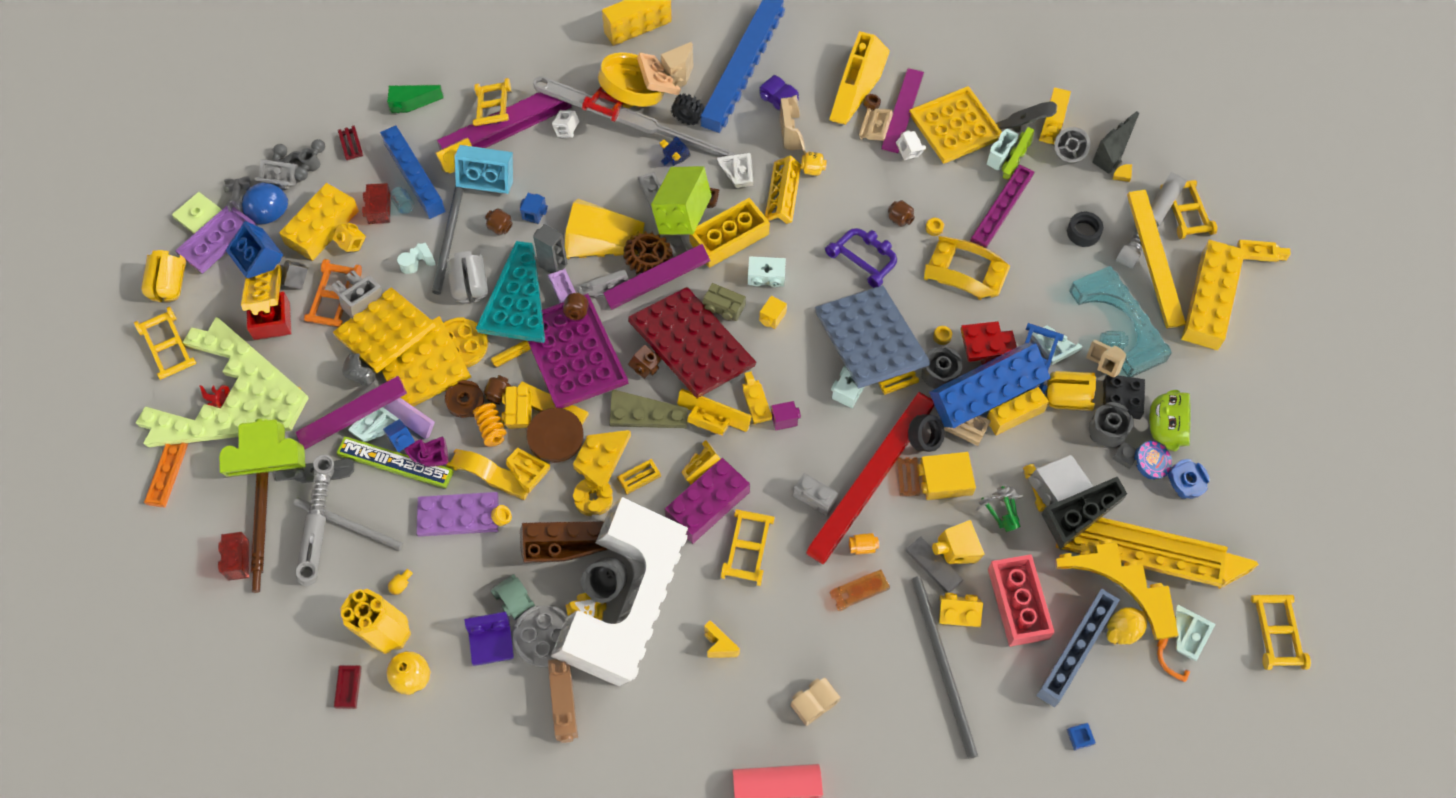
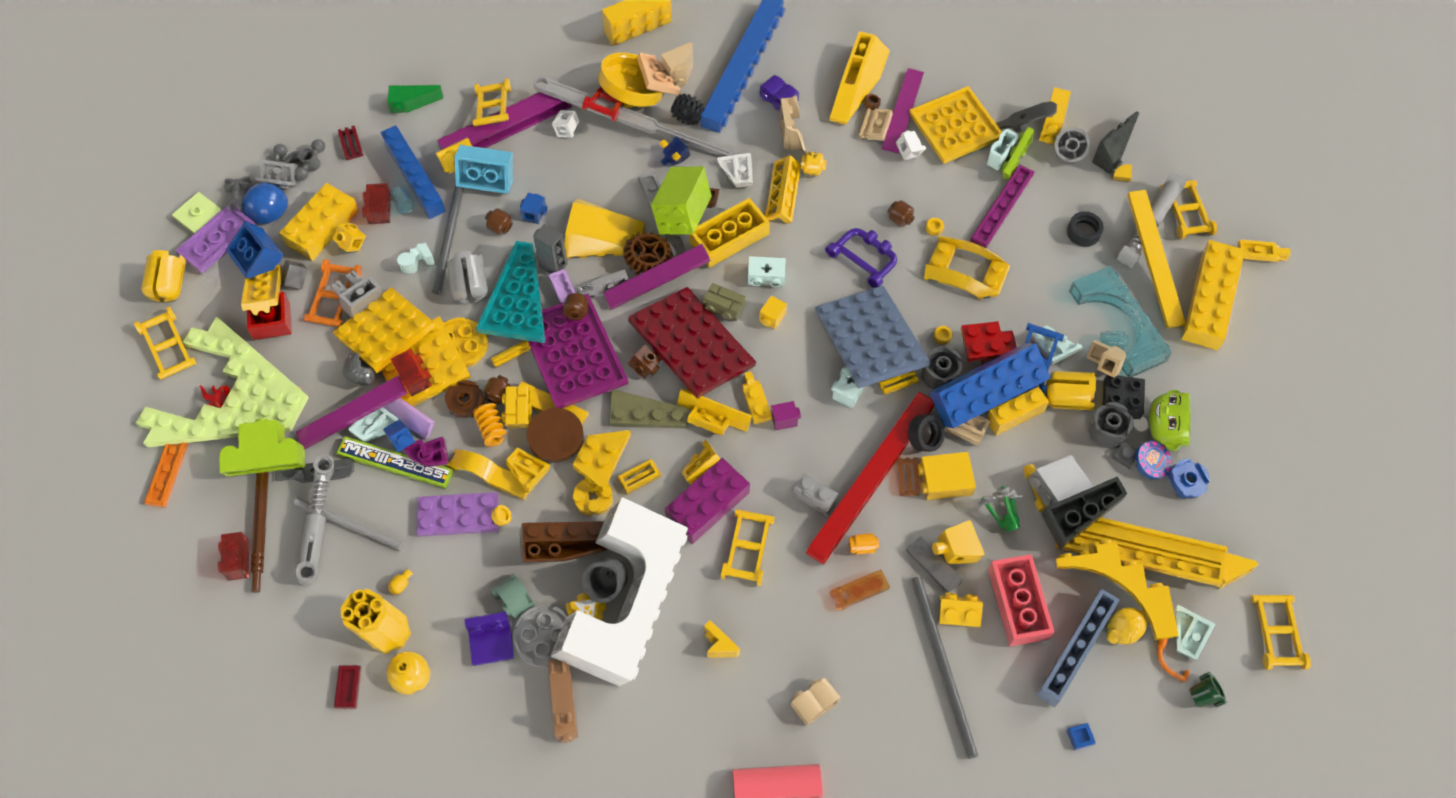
(411, 372): none -> clear red brick
(1208, 691): none -> dark green piece

